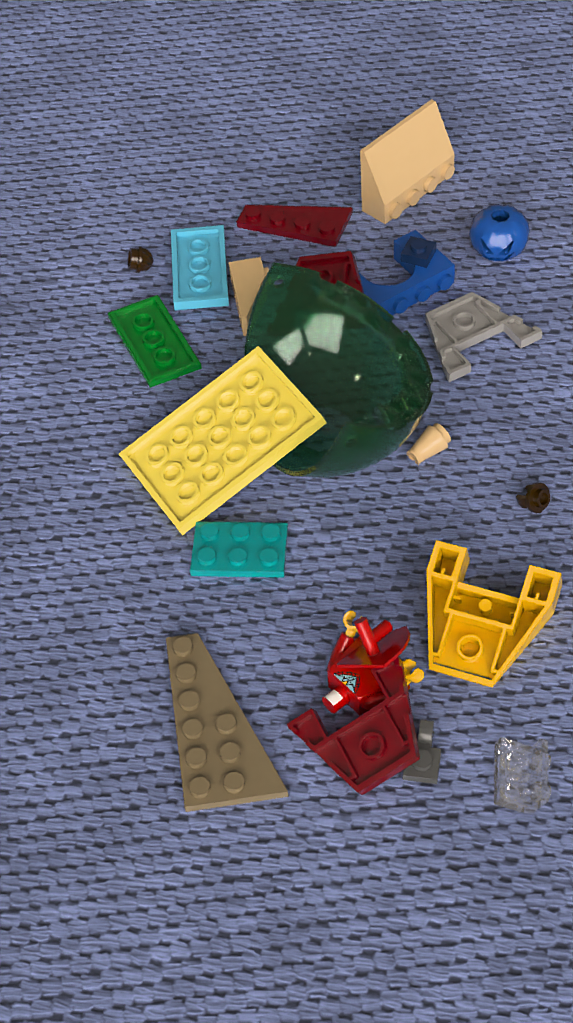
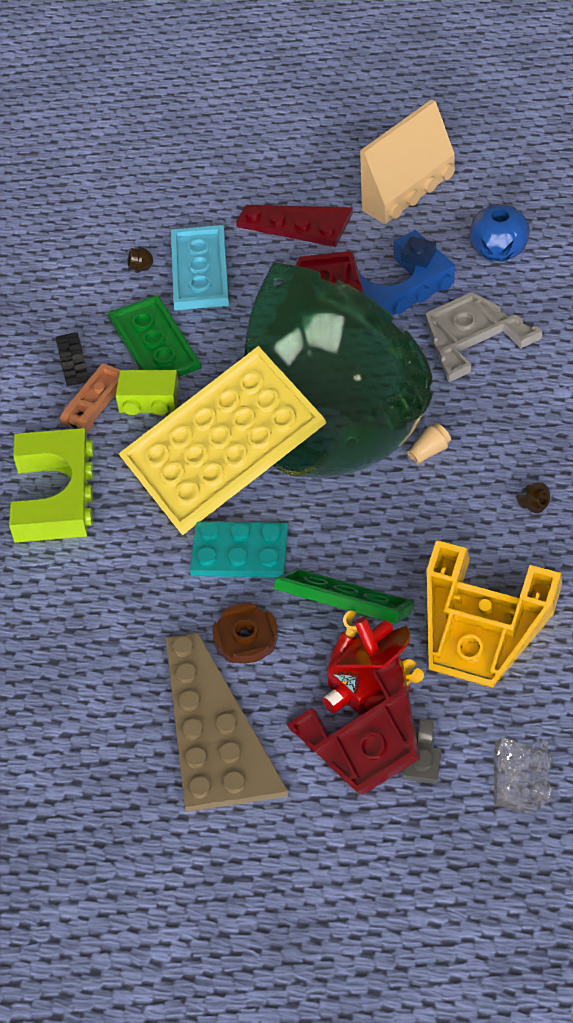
(68, 511): none -> lime arch
(72, 359): none -> black tyre
(92, 398): none -> nougat plate
(147, 391): none -> lime brick
(246, 281): tan slope -> none
(250, 648): none -> reddish brown plate
(344, 595): none -> green tile

